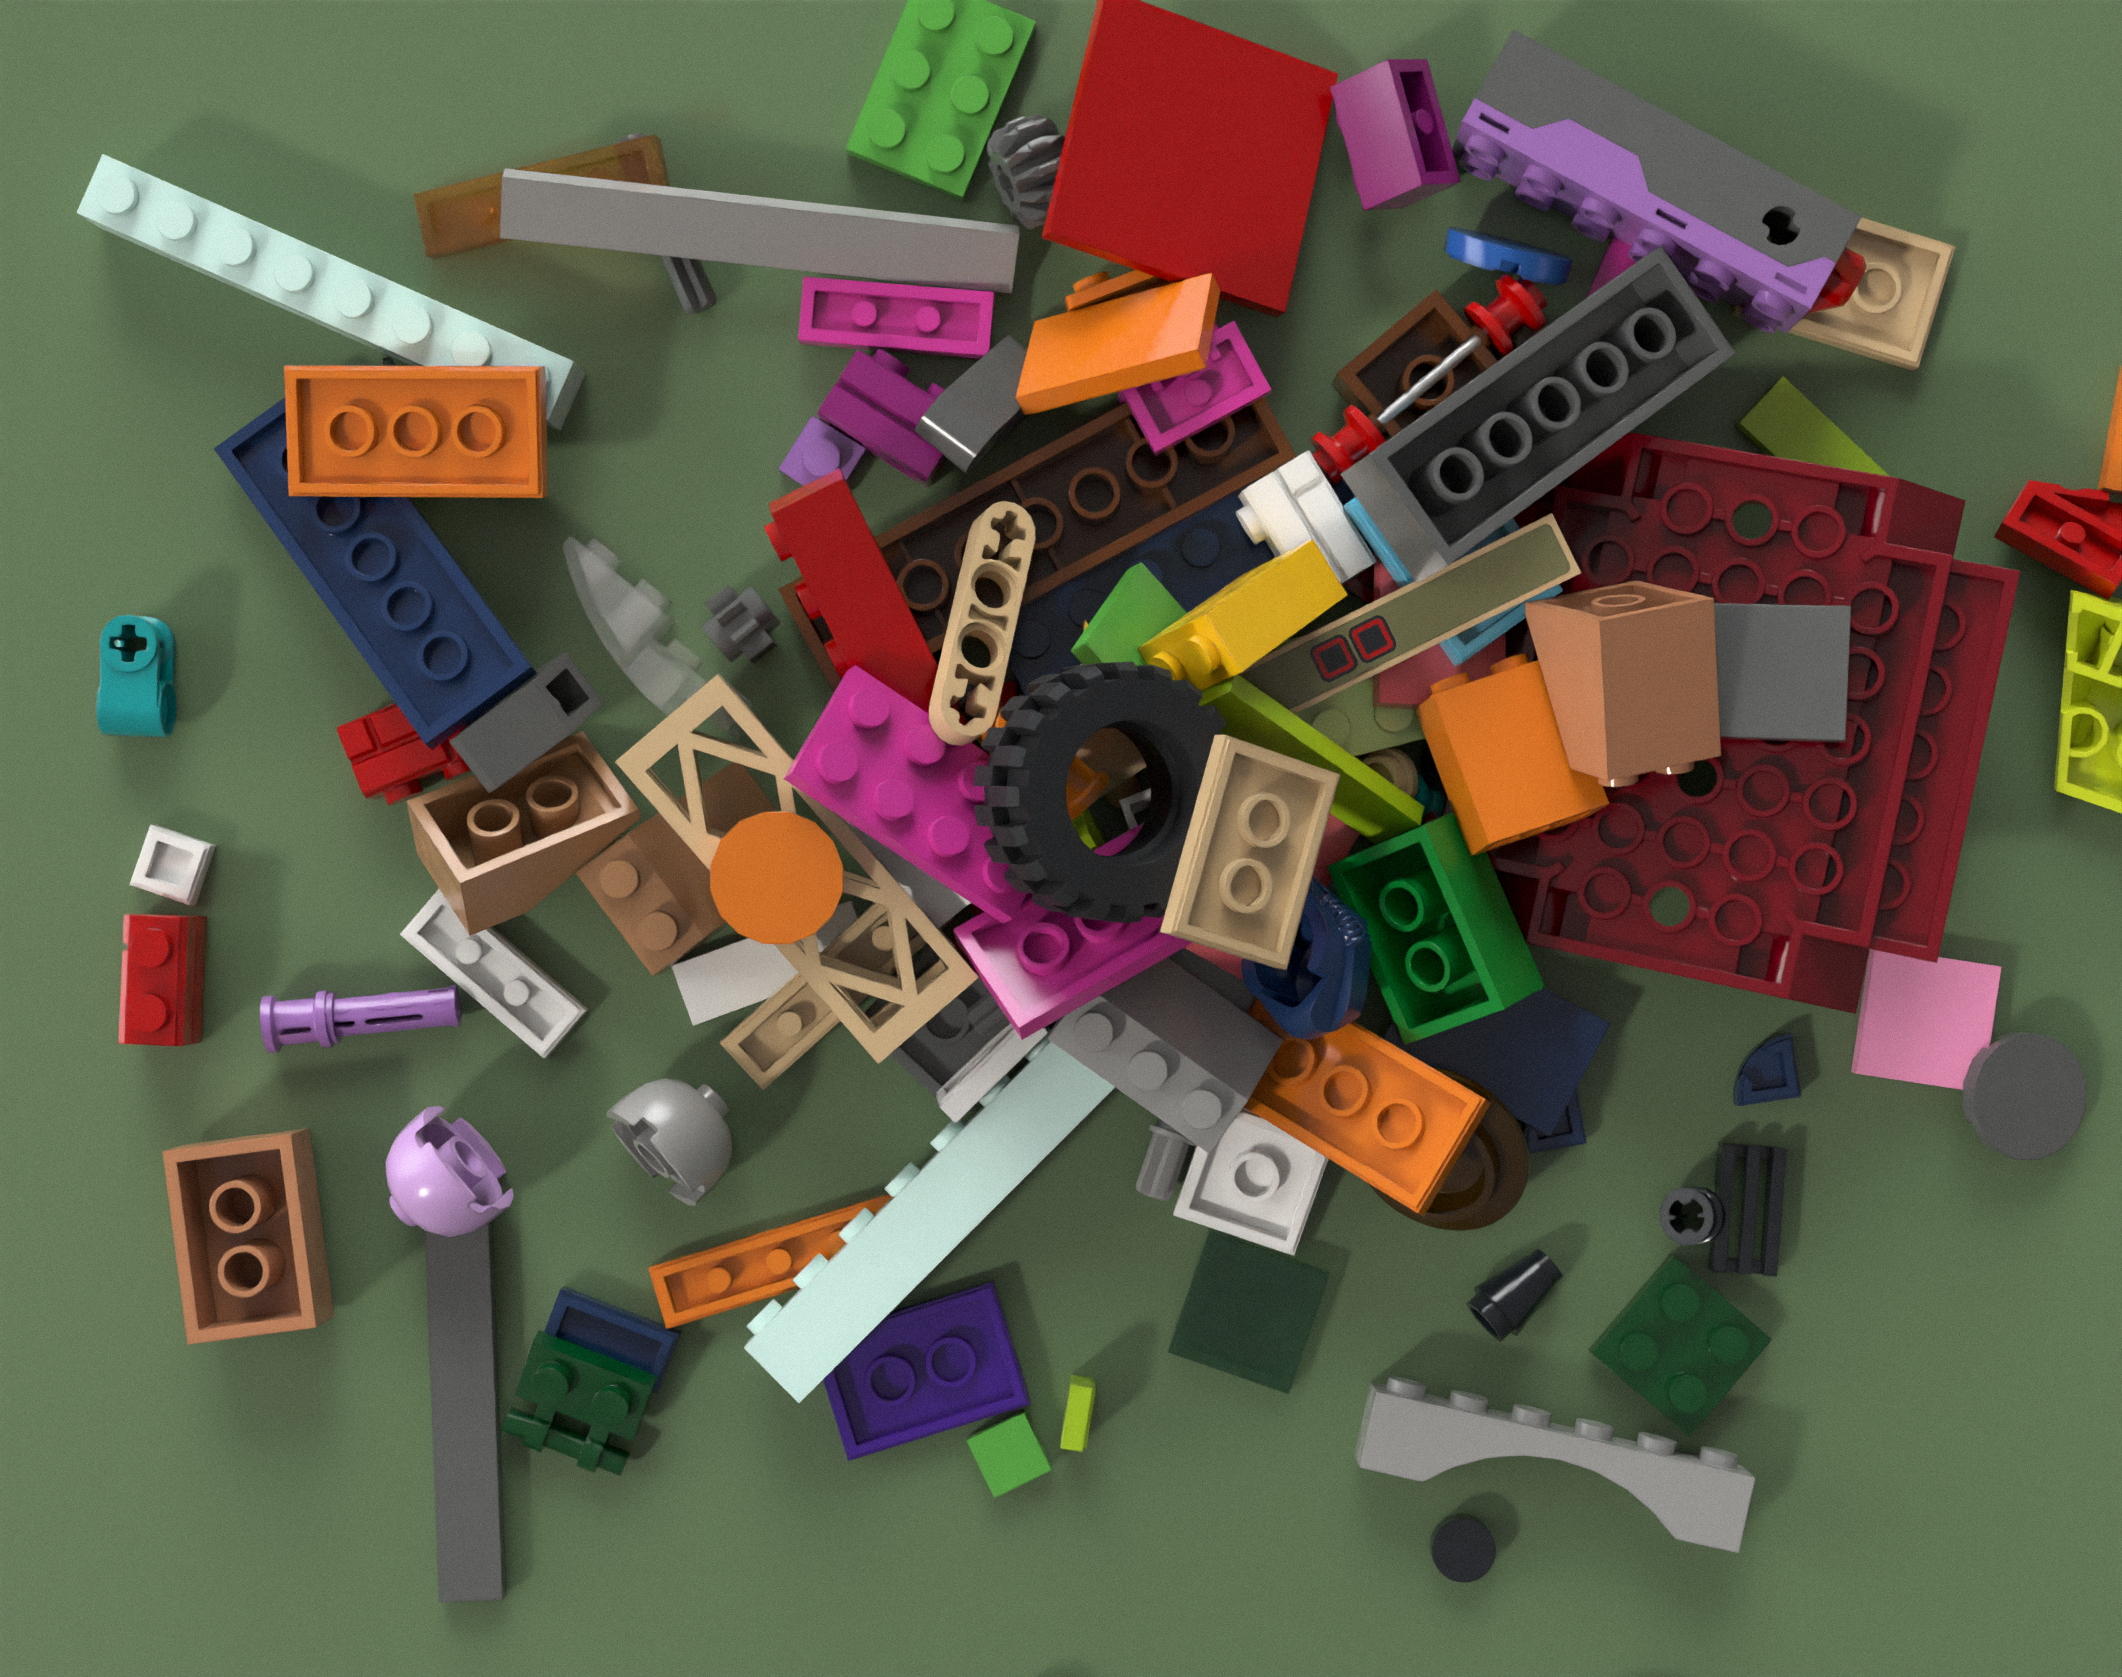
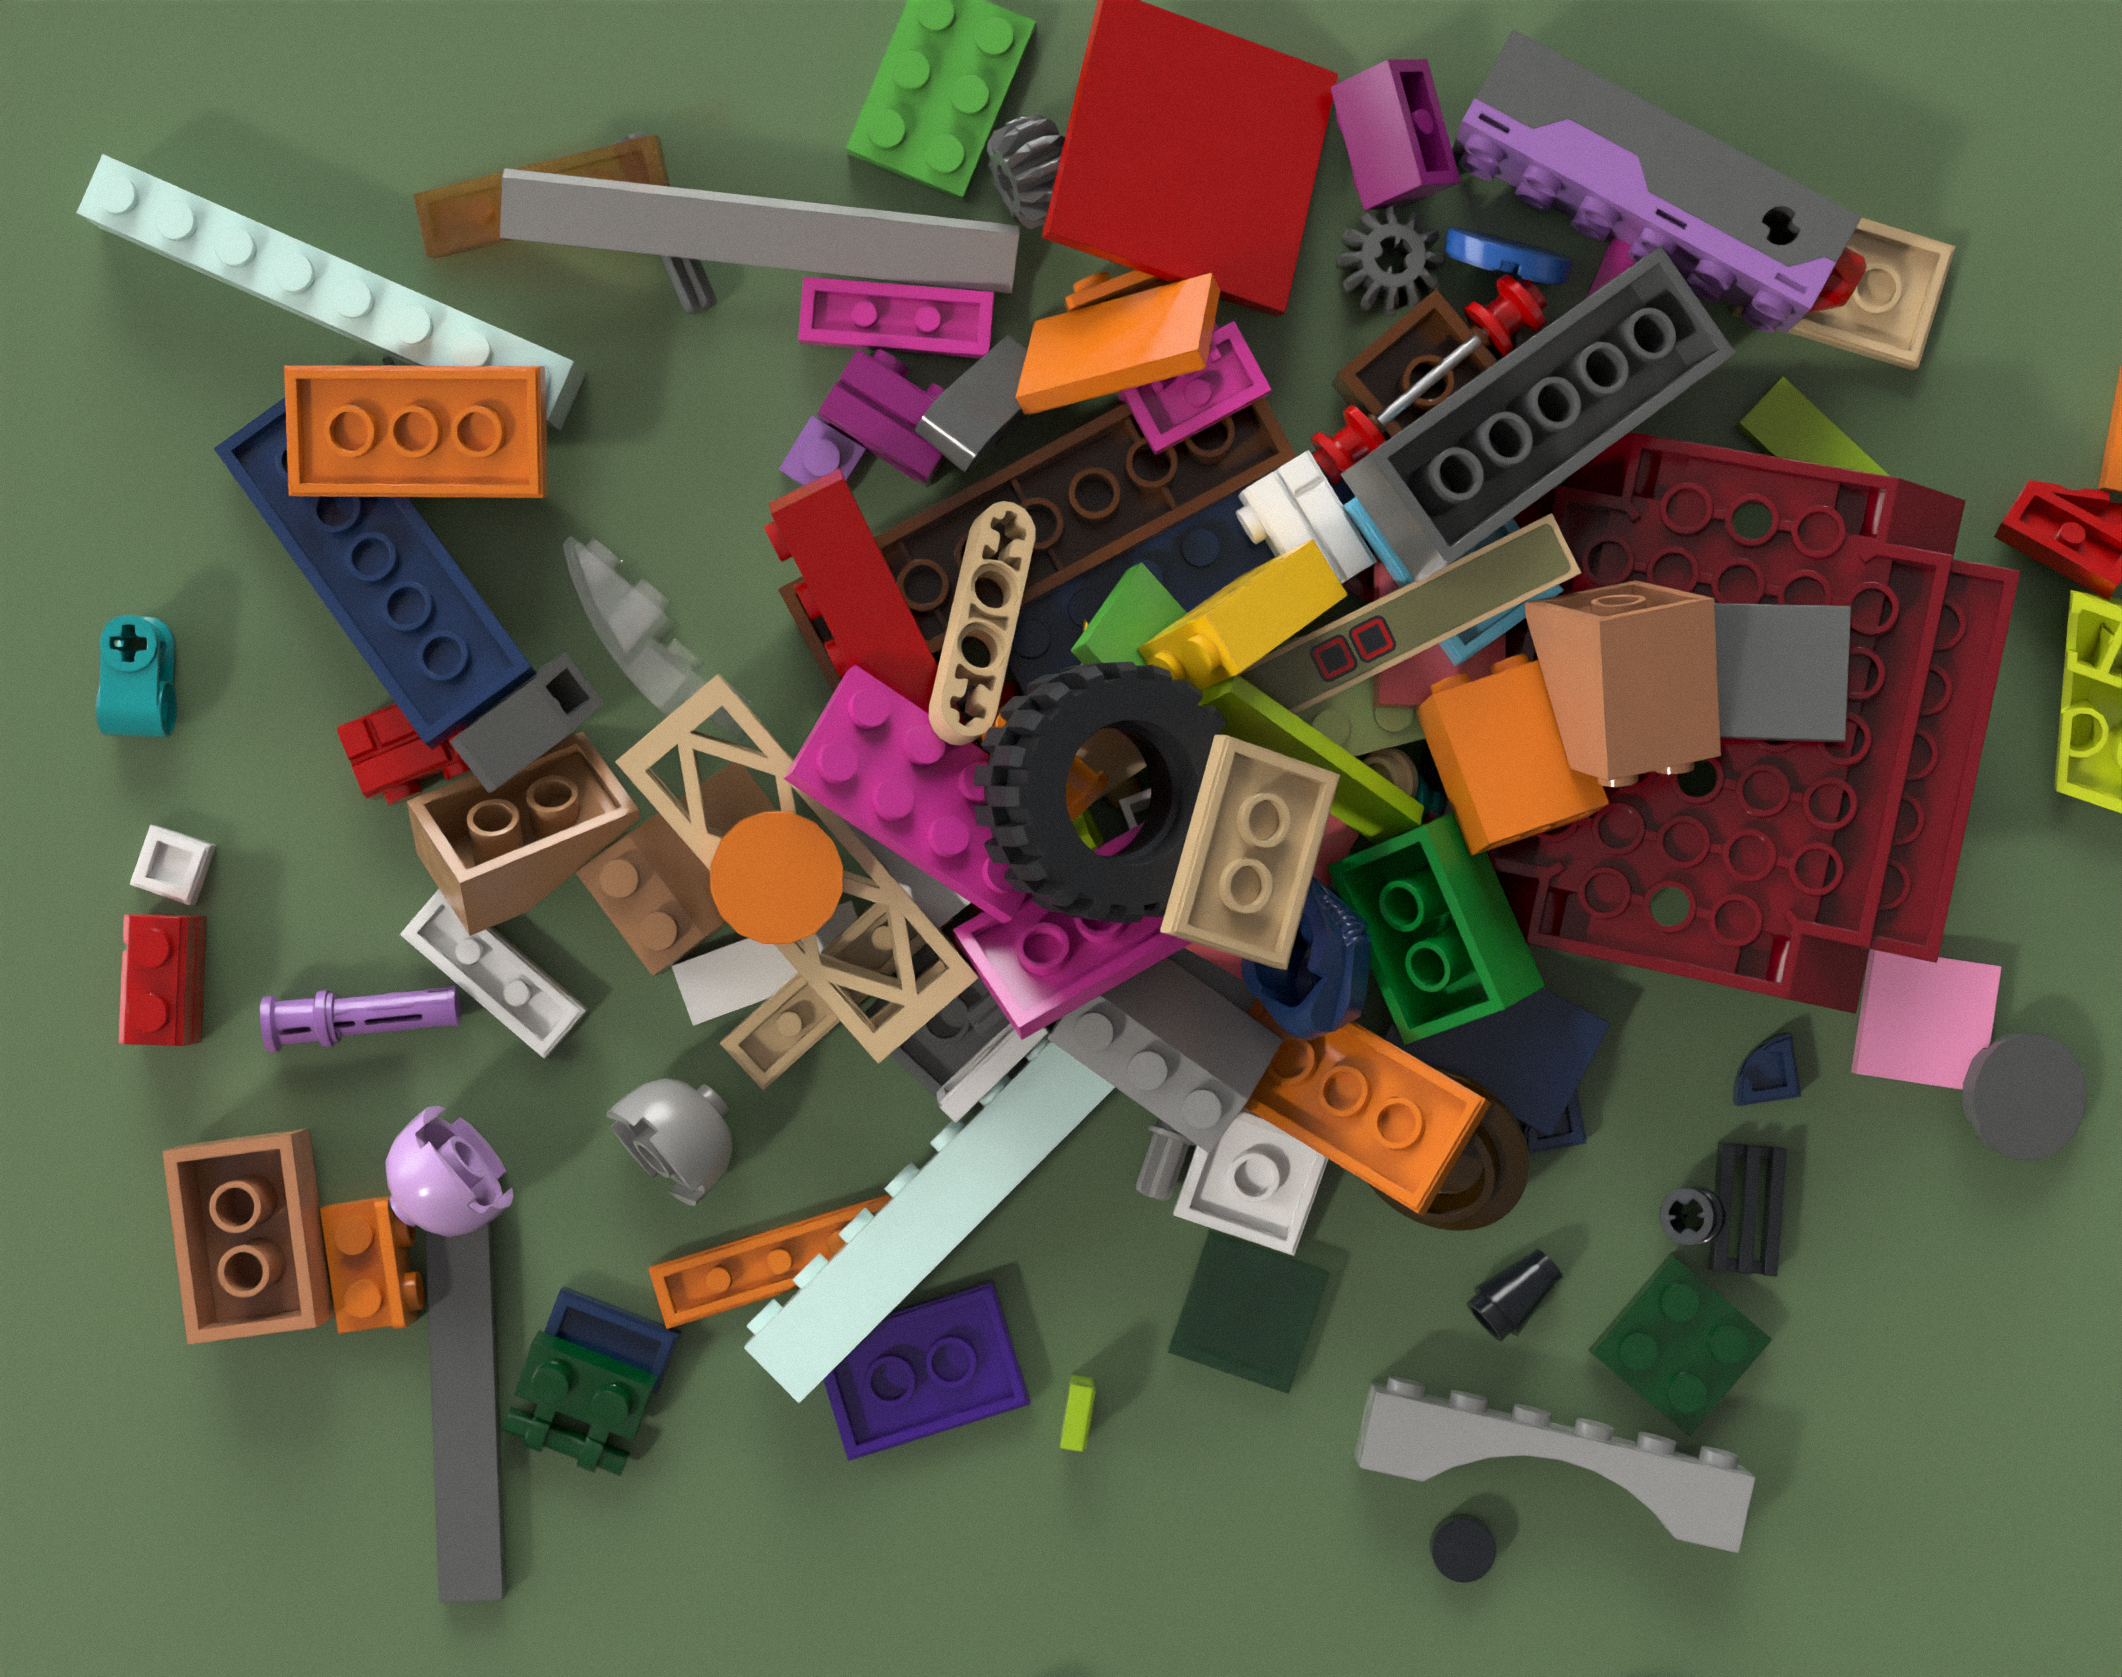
(371, 1265): none -> orange bracket
(740, 624): dark grey gear -> none
(1009, 1453): bright green tile -> none
(1367, 250): none -> dark grey gear

